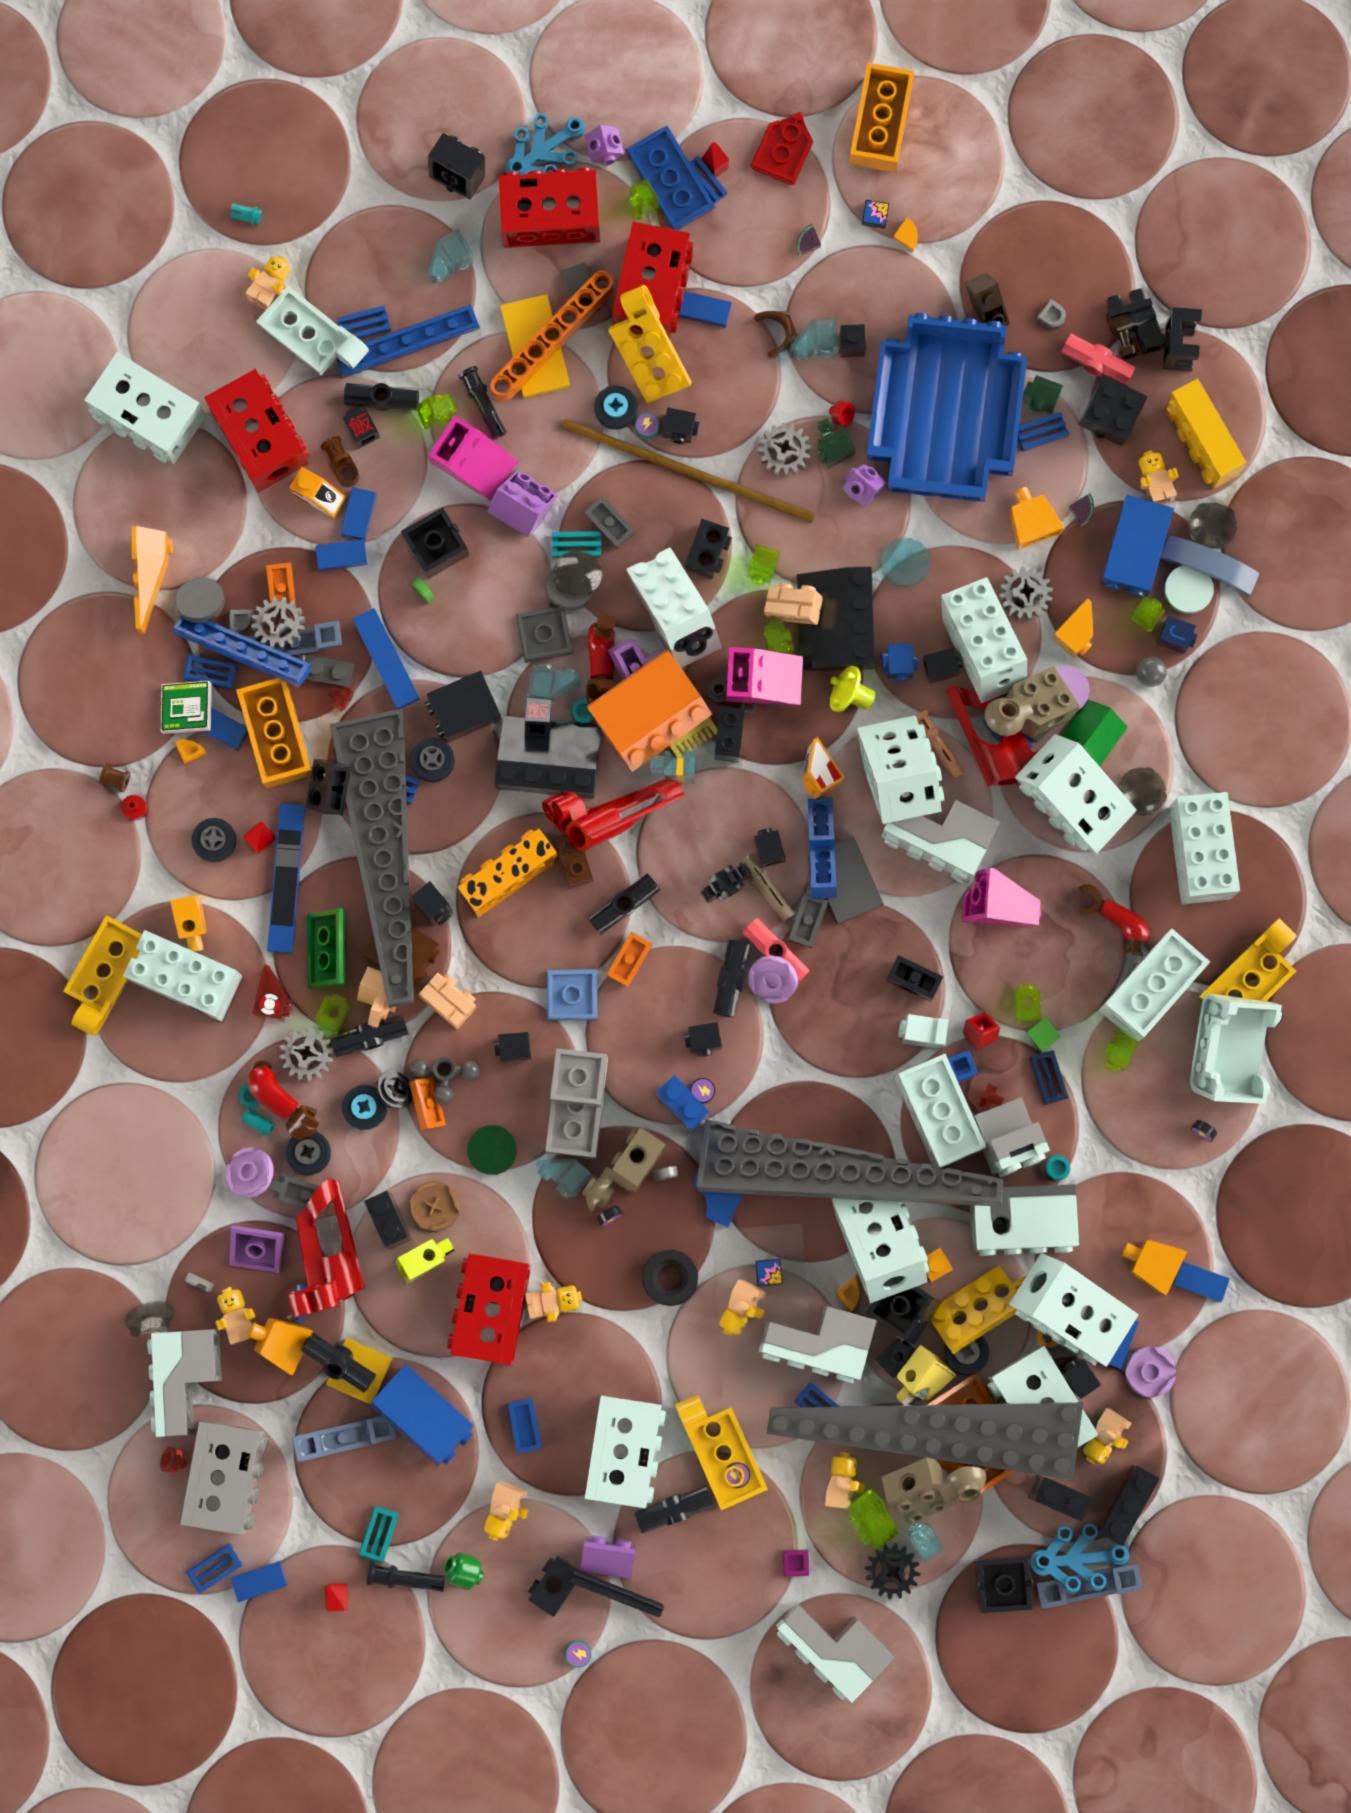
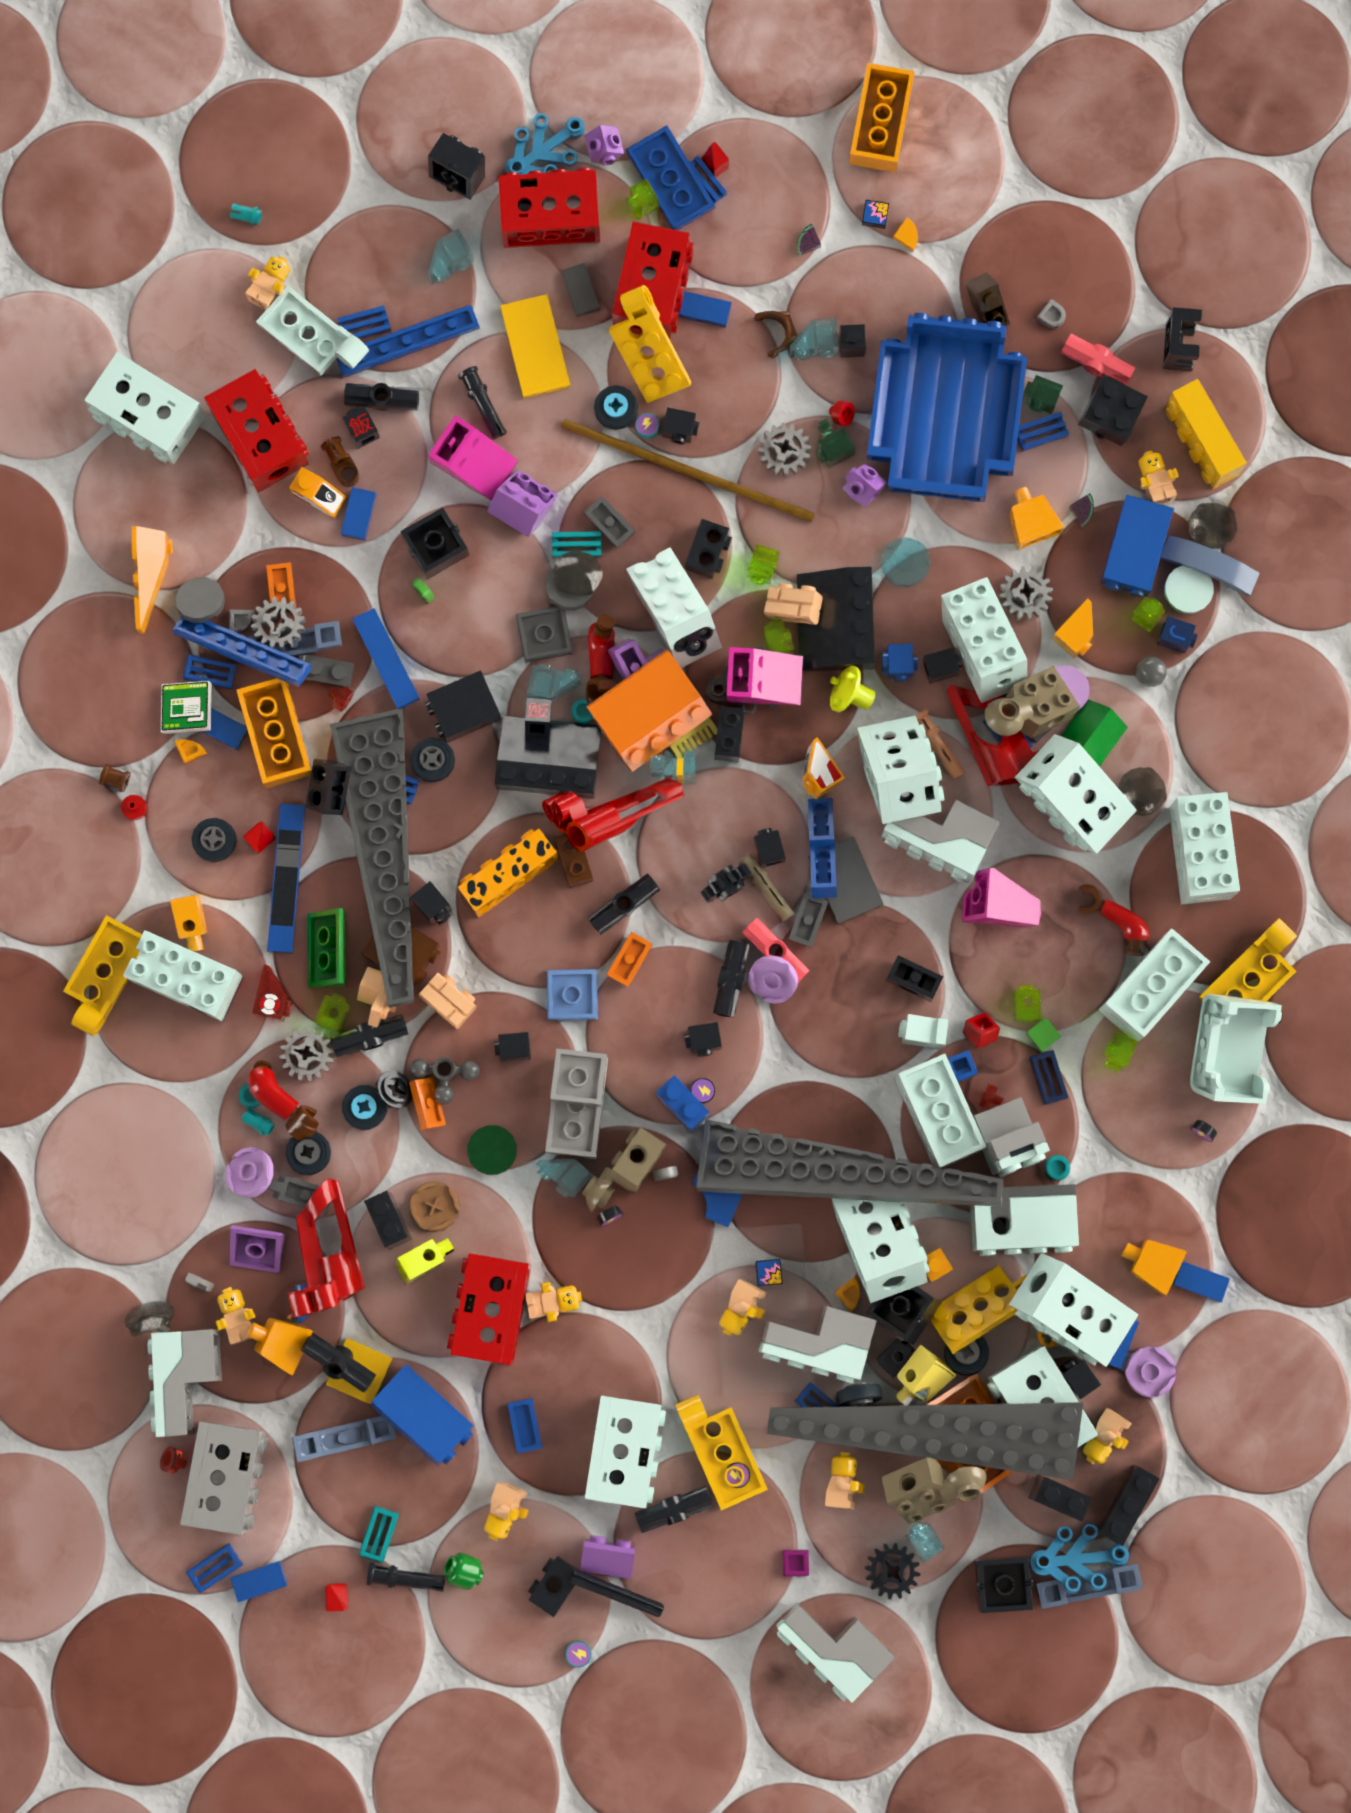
(341, 555): blue tile -> none
(436, 410): clear neon green brick -> none
(554, 325): orange beam -> none
(688, 1285): black tyre -> none
(783, 149): red tile -> none
(859, 1394): none -> black wheel
(872, 1520): clear neon green brick -> none
(1136, 317): black hips -> none

